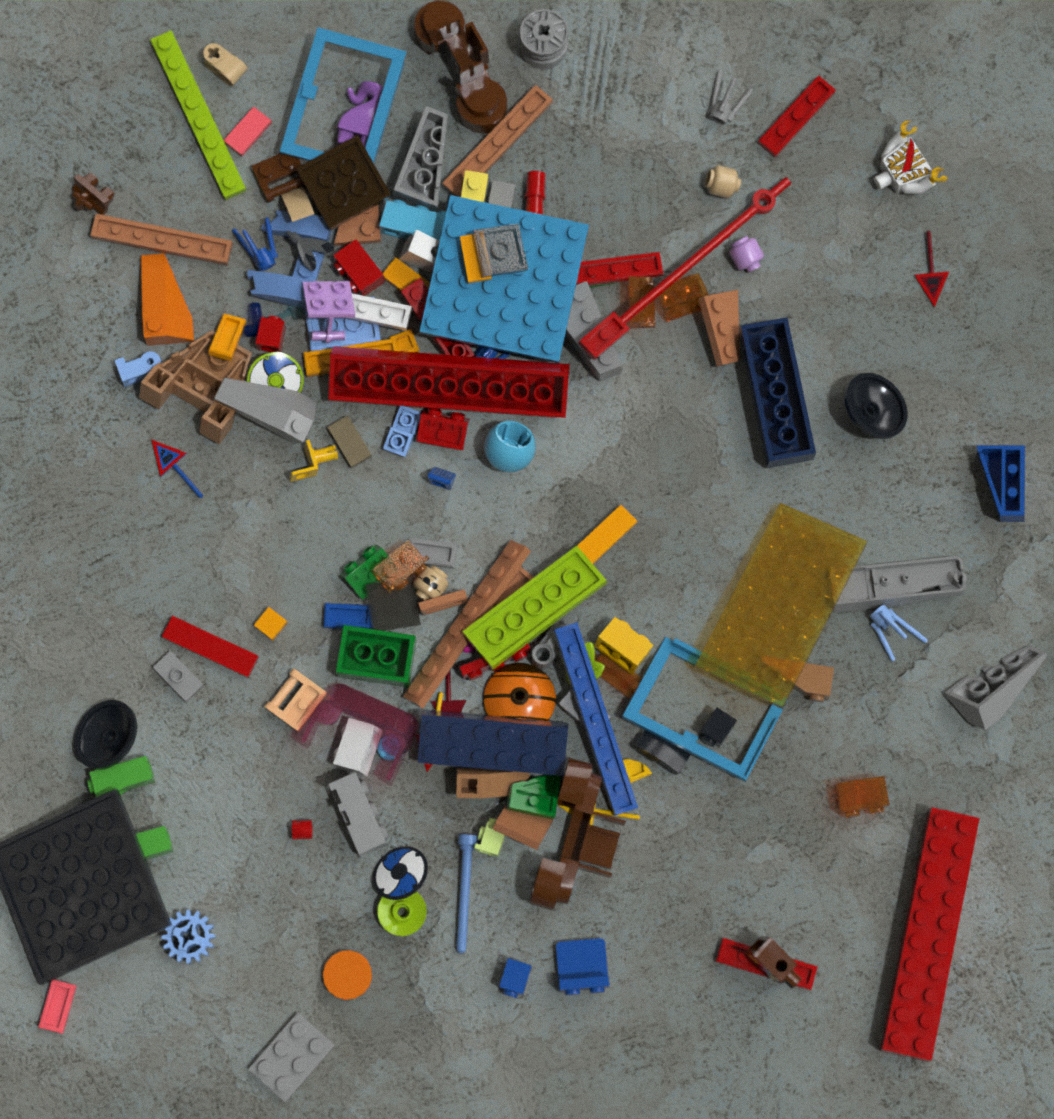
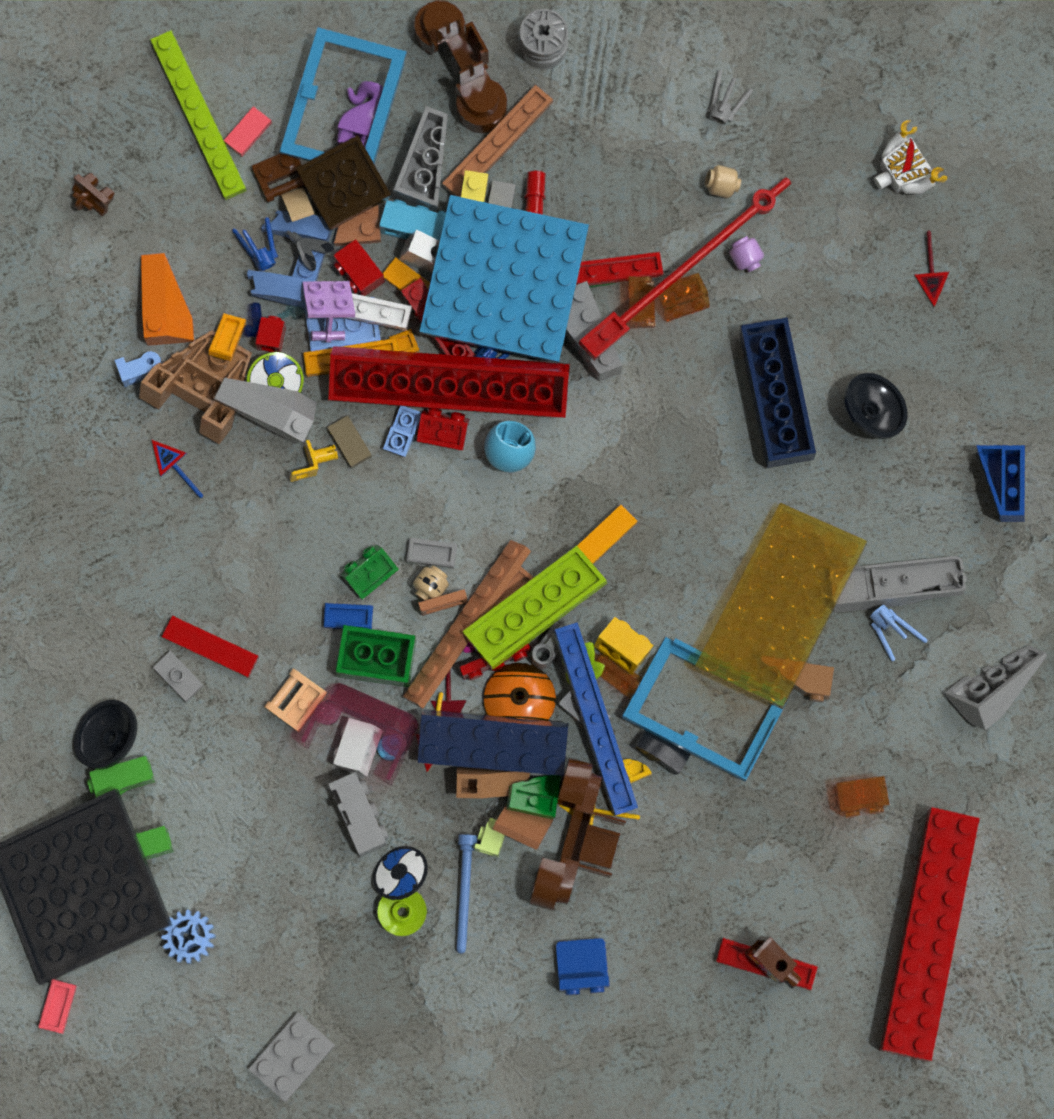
(161, 239): nougat plate -> none
(226, 67): tan piece -> none
(270, 623): light orange tile -> none
(302, 830): red hose -> none
(347, 975): orange tile -> none
(392, 609): clear smoke tile -> none
(399, 566): clear orange bracket -> none
(441, 478): blue slope -> none
(470, 260): light orange tile -> none
(499, 250): clear smoke tile -> none
(515, 978): blue brick -> none
(717, 728): black brick -> none
(722, 325): nougat wing -> none
(796, 116): red tile -> none

